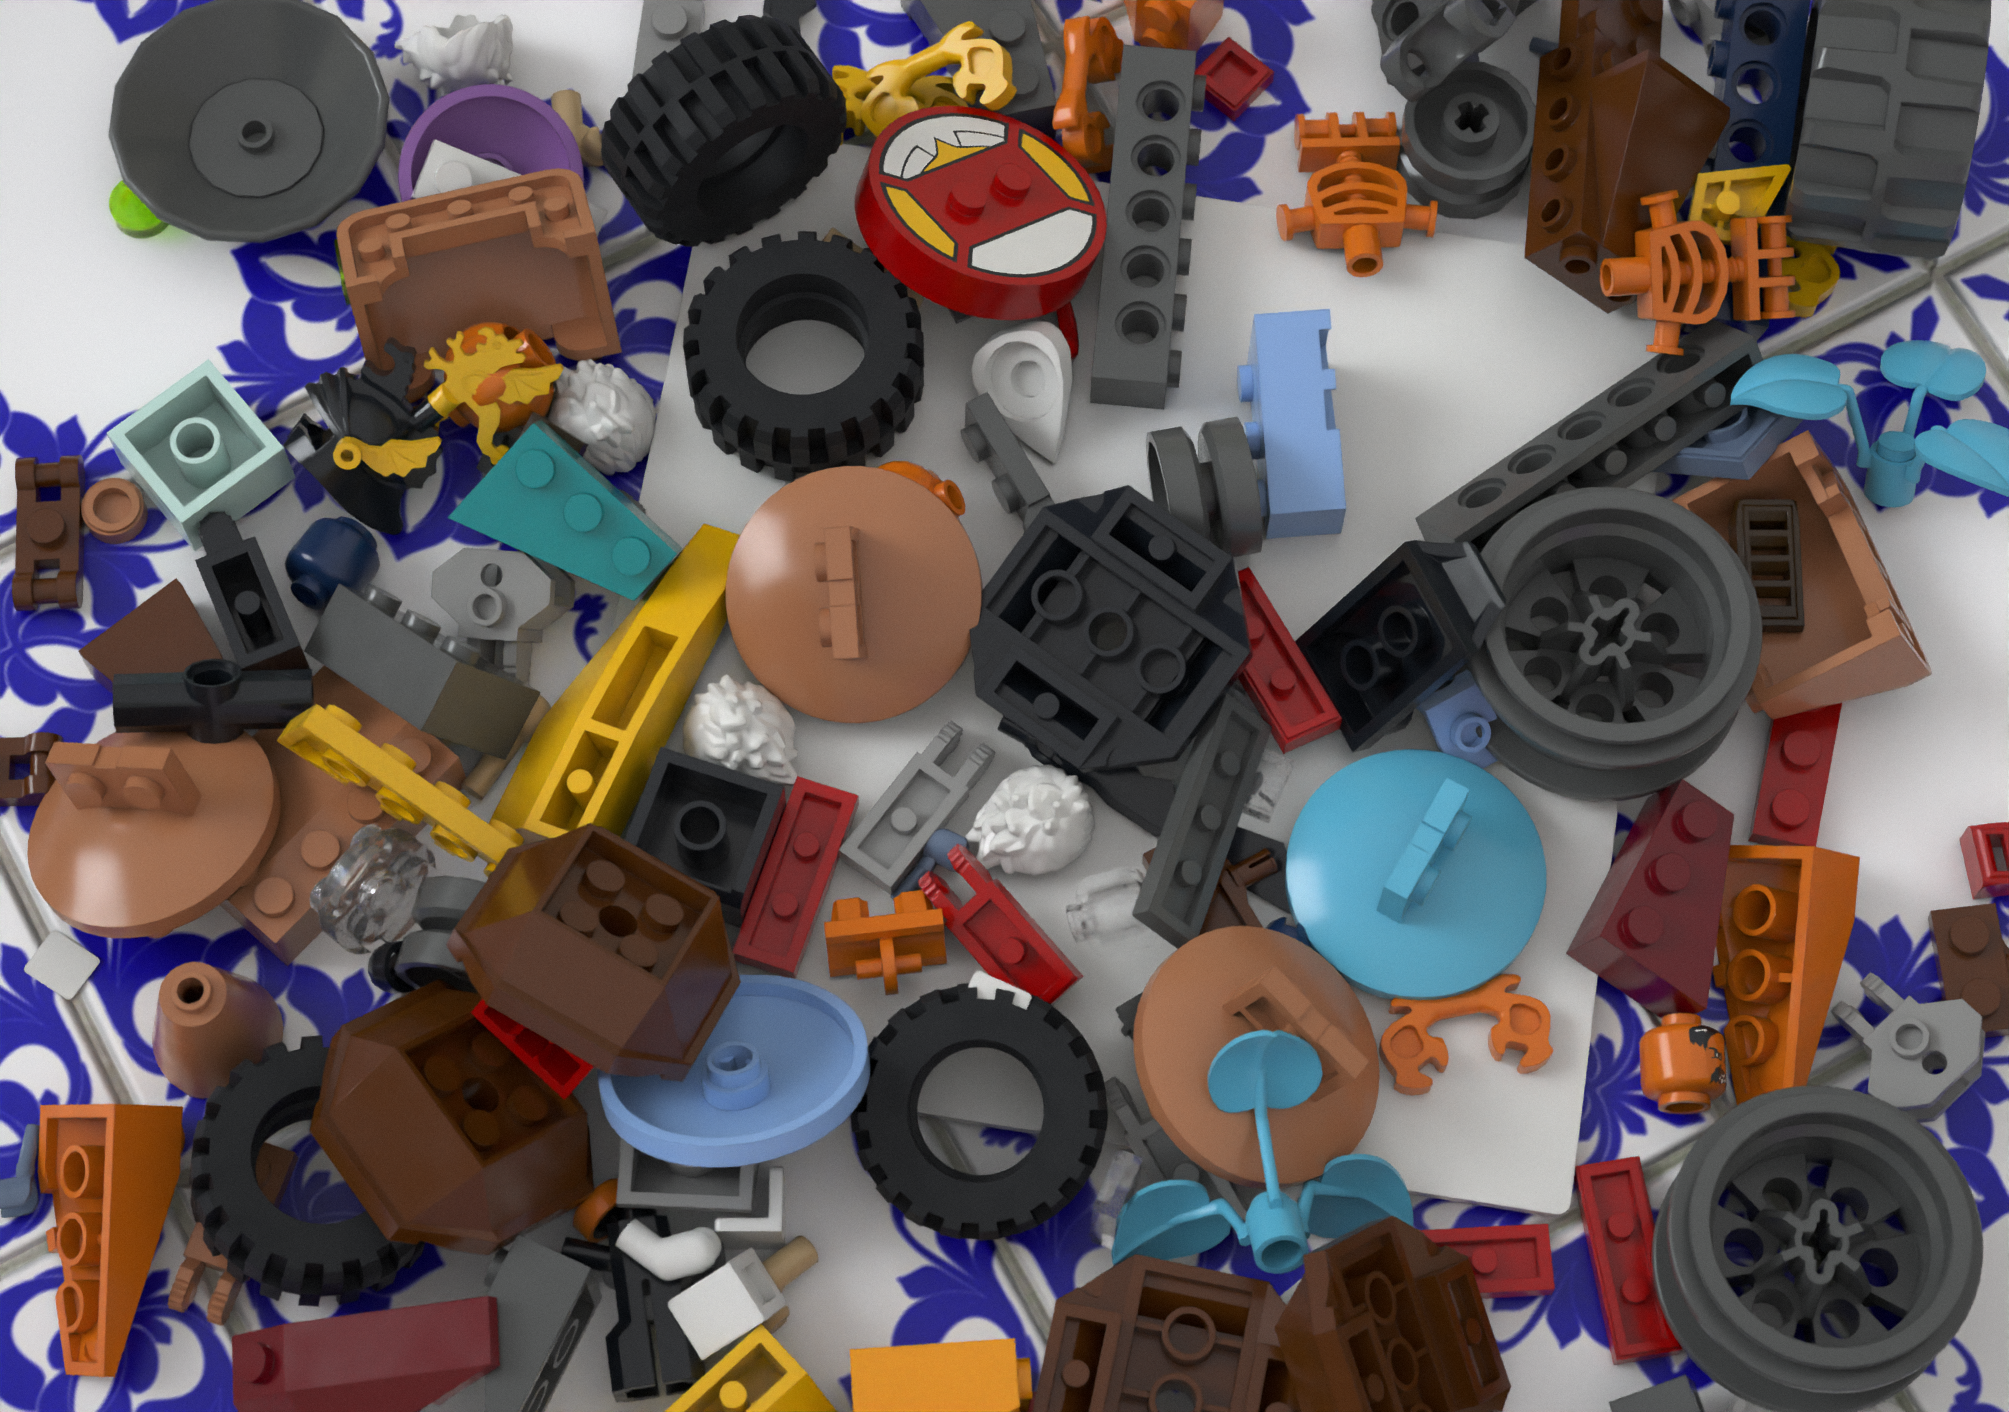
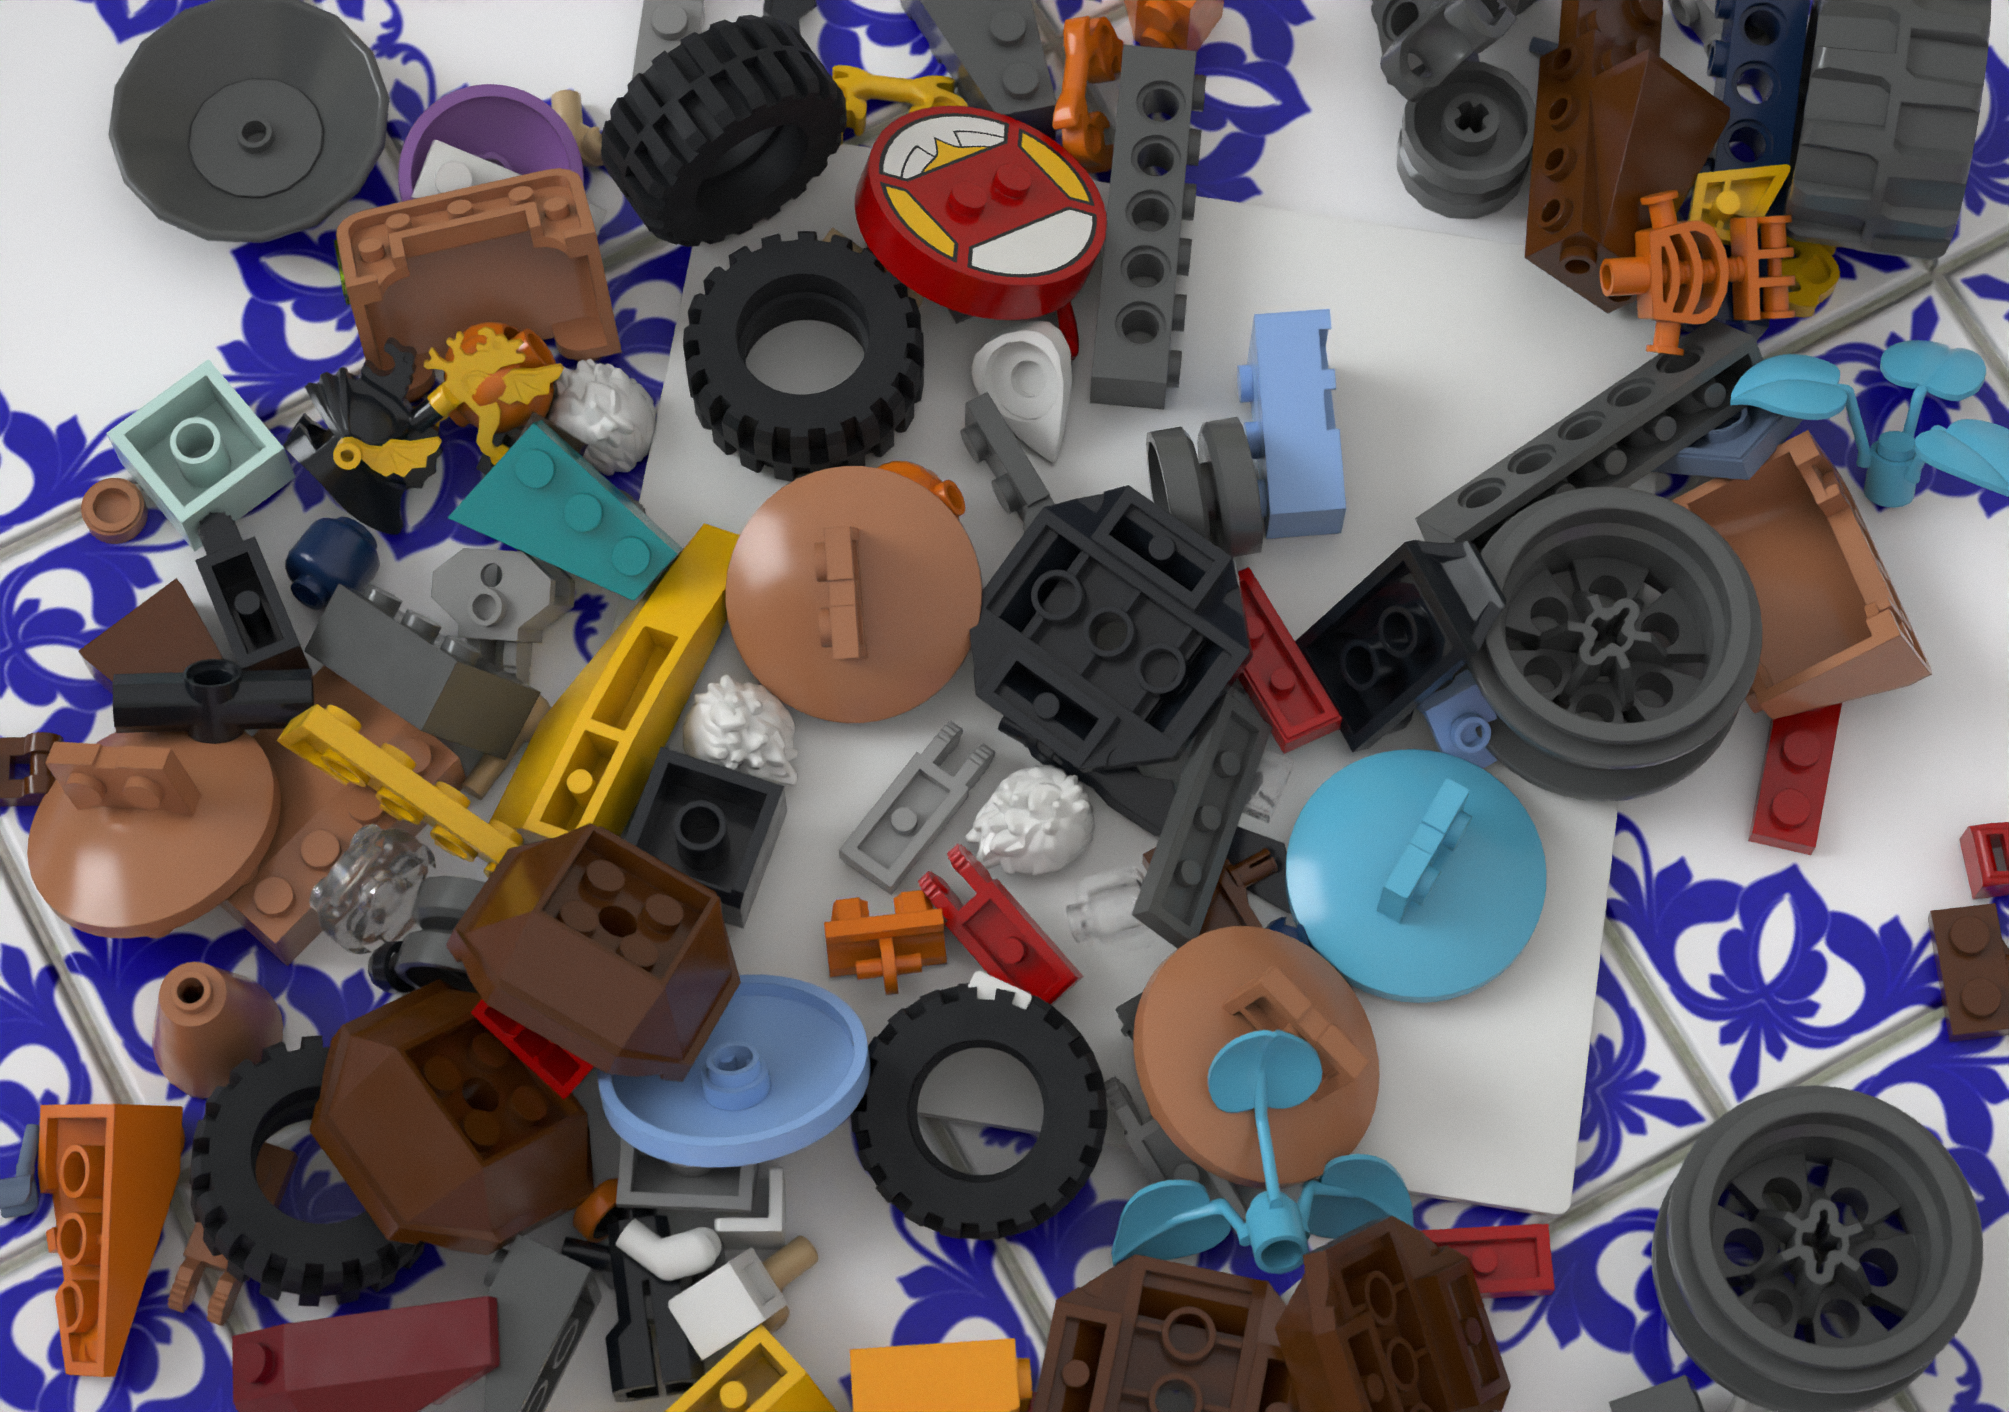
(49, 533): reddish brown plate -> none
(61, 965): white sticker -> none
(132, 215): clear neon green tile -> none
(462, 54): white hair -> none
(795, 878): red plate -> none
(934, 853): sand blue hand -> none
(983, 67): yellow helmet -> none
(1117, 1189): clear tile -> none
(1233, 78): red tile -> none
(1355, 191): orange piece -> none
(1520, 1026): orange helmet -> none
(1619, 1244): red tile -> none
(1662, 904): dark red wedge -> none
(1682, 1064): orange head -> none
(1771, 527): dark brown slope -> none
(1780, 958): orange wedge -> none
(1913, 1045): light grey hinge -> none

